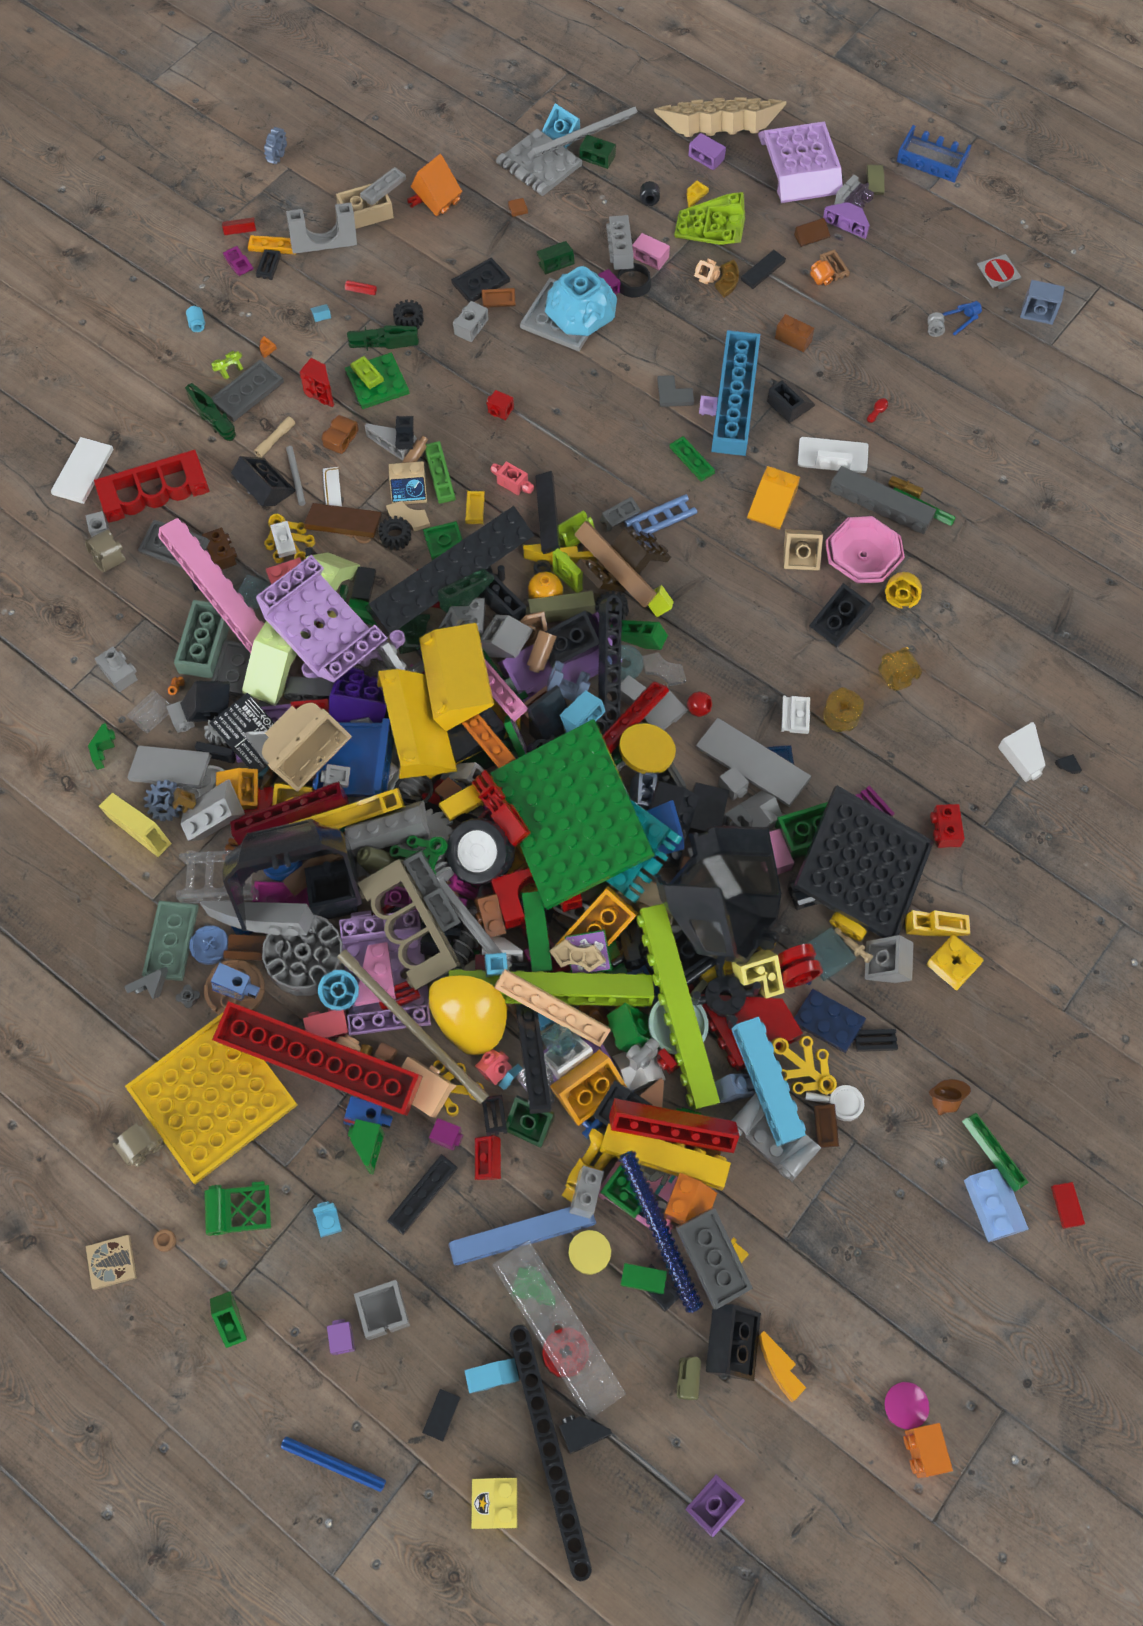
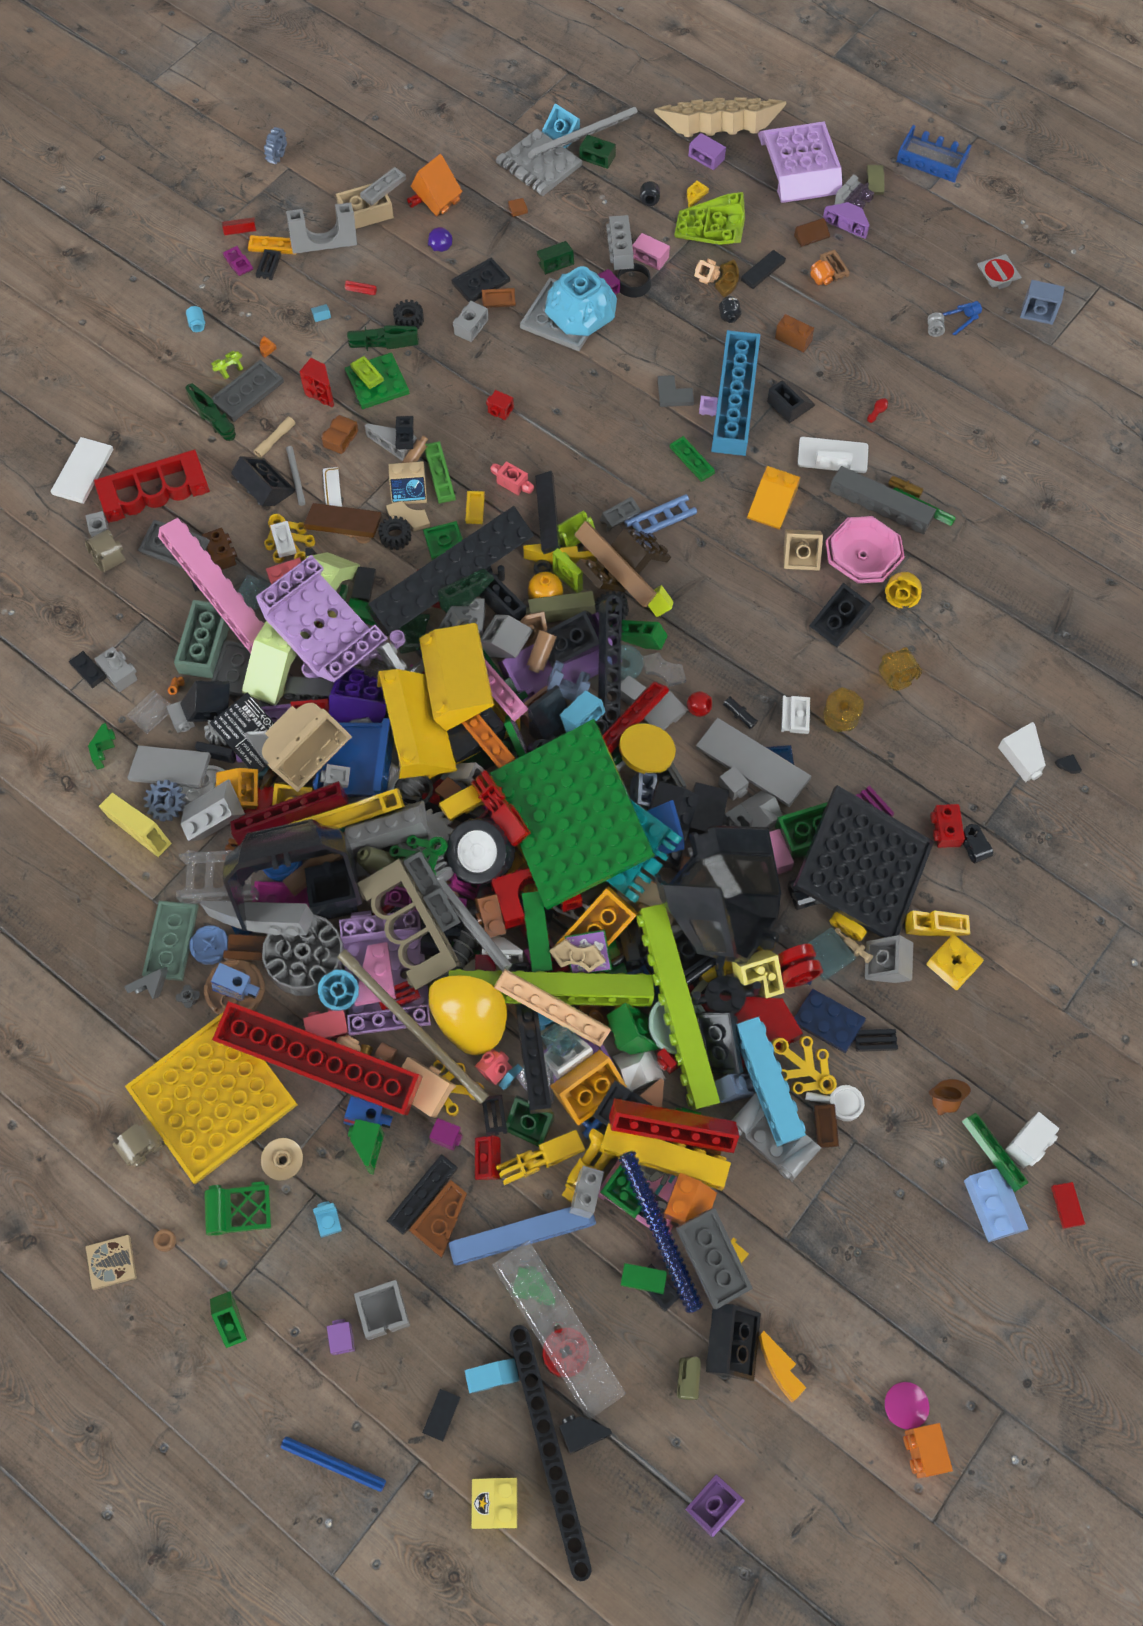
(87, 669): none -> black plate
(184, 798): pearl gold tile -> none
(274, 1152): none -> tan dish
(439, 1219): none -> dark orange wing
(440, 239): none -> dark purple hair
(495, 964): medium azure slope -> none
(552, 1153): none -> yellow arm
(589, 1252): light yellow tile -> none
(642, 1056): light grey plate -> none
(720, 1041): none -> black tile
(730, 309): none -> black head
(740, 712): none -> black pin
(976, 844): none -> black piece
(1032, 1141): none -> white brick

